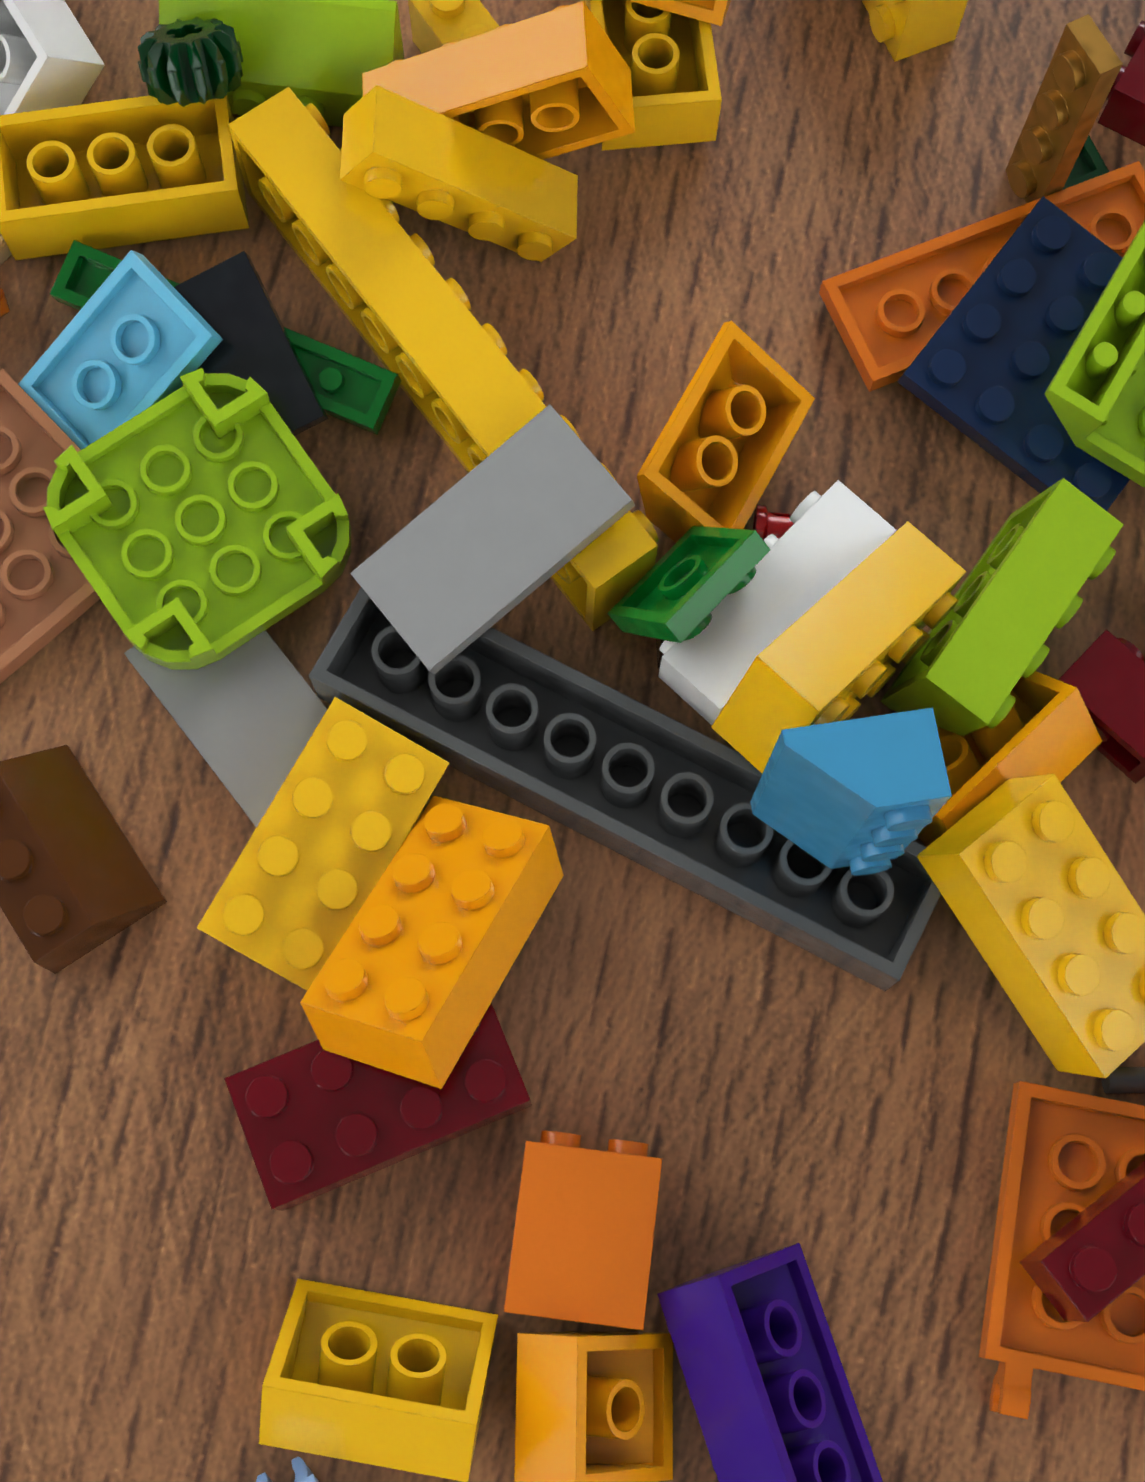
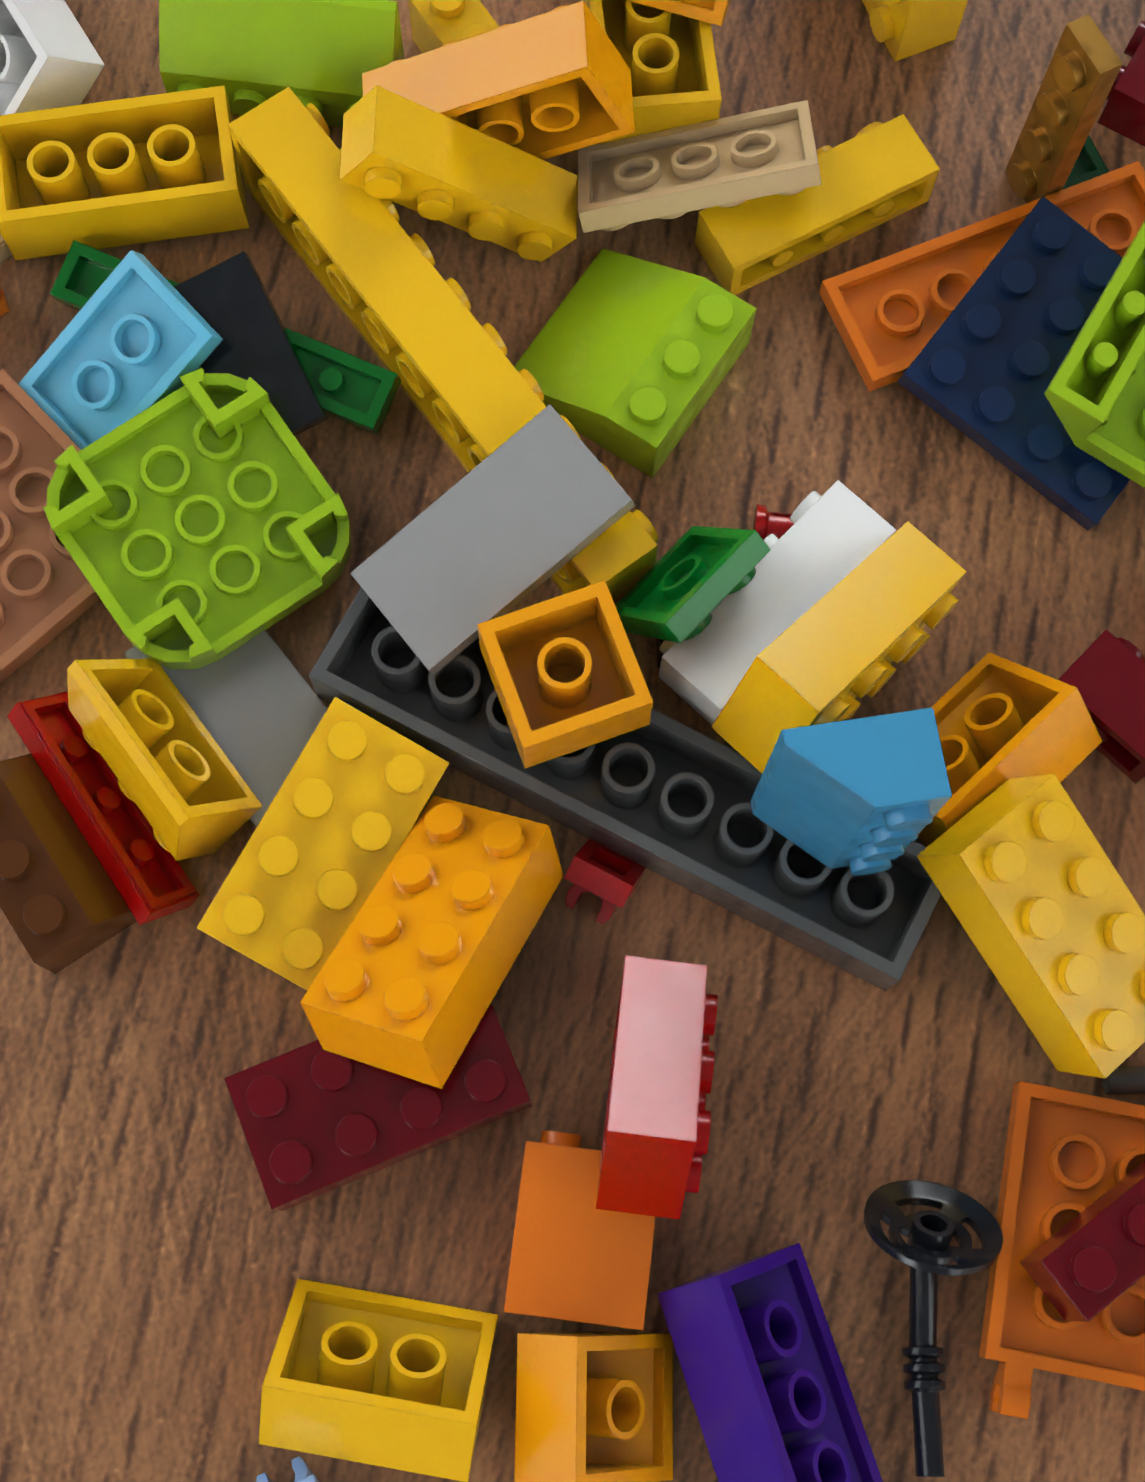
(108, 820): none -> red tile
(160, 753): none -> yellow slope
(190, 61): dark green gear -> none
(565, 674): none -> light orange brick
(603, 874): none -> red tile
(637, 354): none -> lime slope
(658, 1089): none -> brick
(697, 167): none -> tan plate
(722, 438): light orange slope -> none
(862, 186): none -> yellow brick
(927, 1255): none -> black dish
(1008, 610): lime slope -> none

